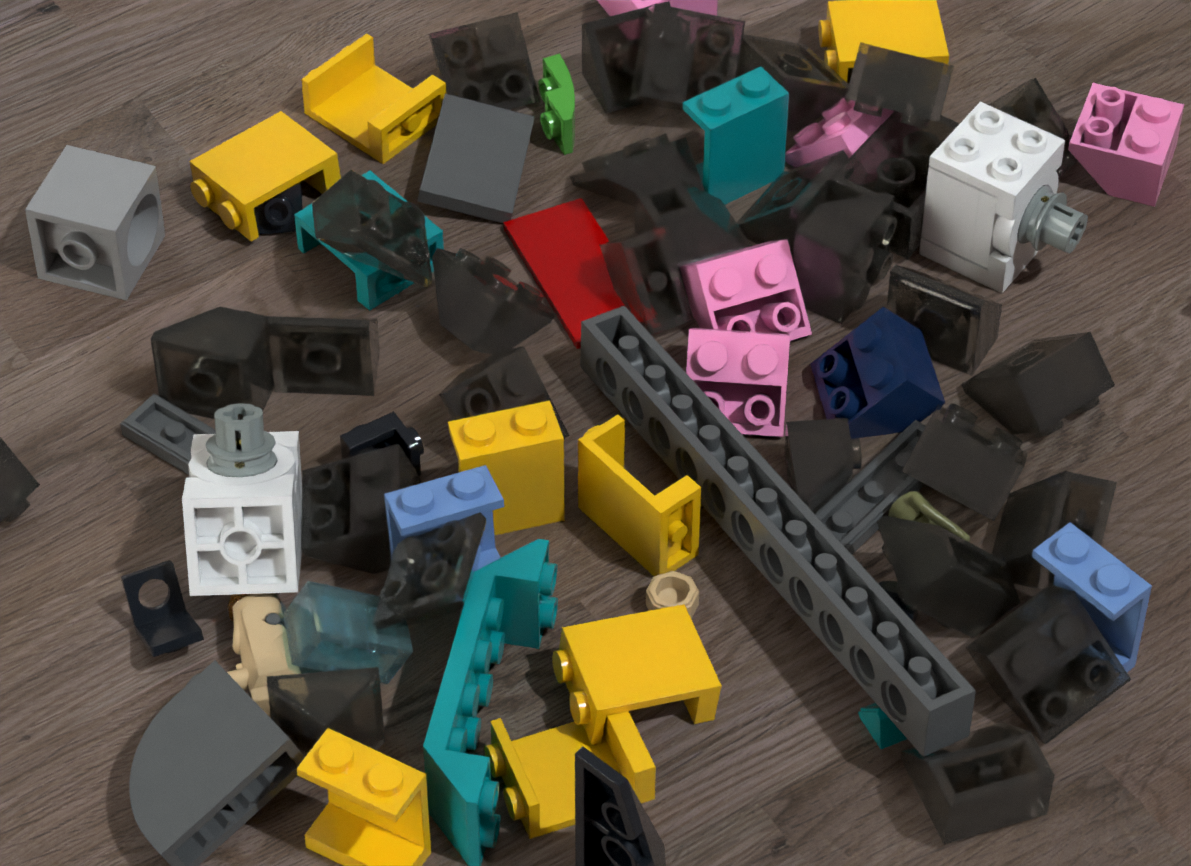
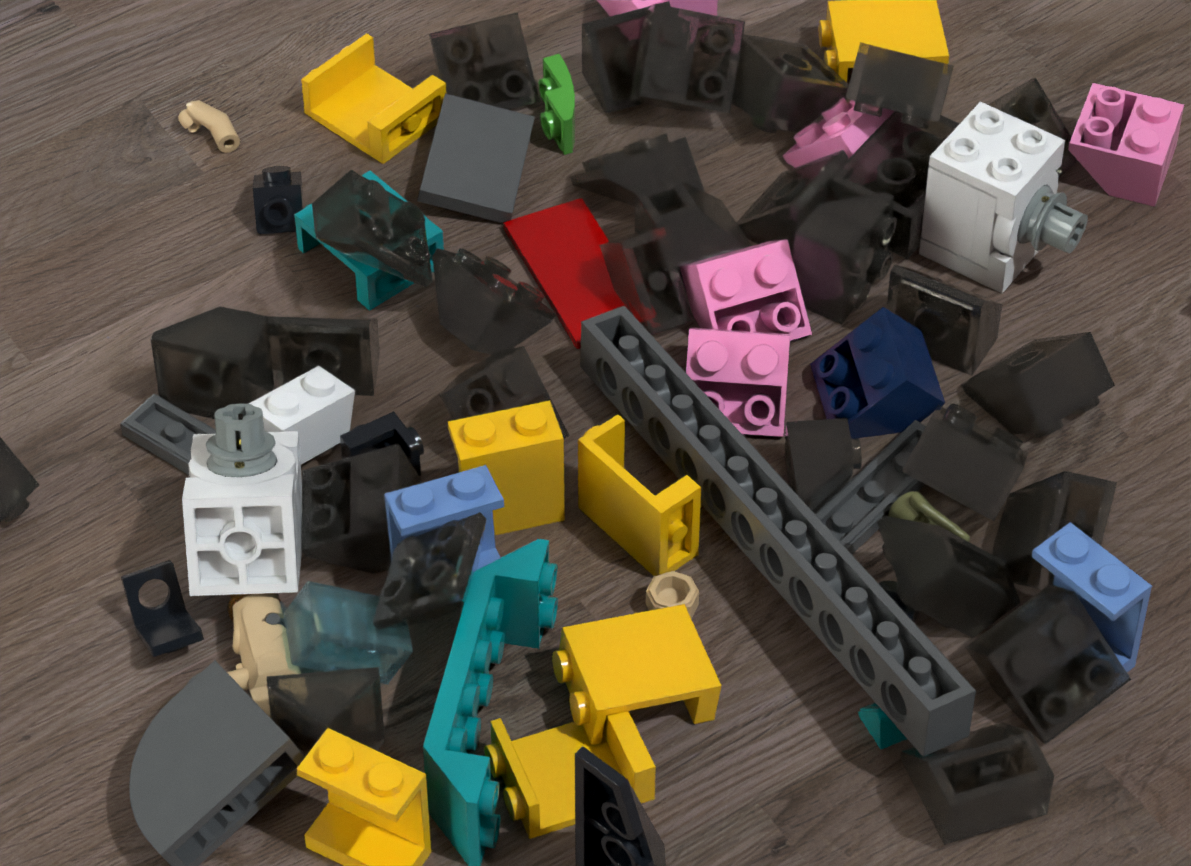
(96, 222): light grey brick -> none
(214, 120): none -> tan arm
(258, 167): yellow panel -> none
(314, 406): none -> white brick
(742, 134): teal panel -> none

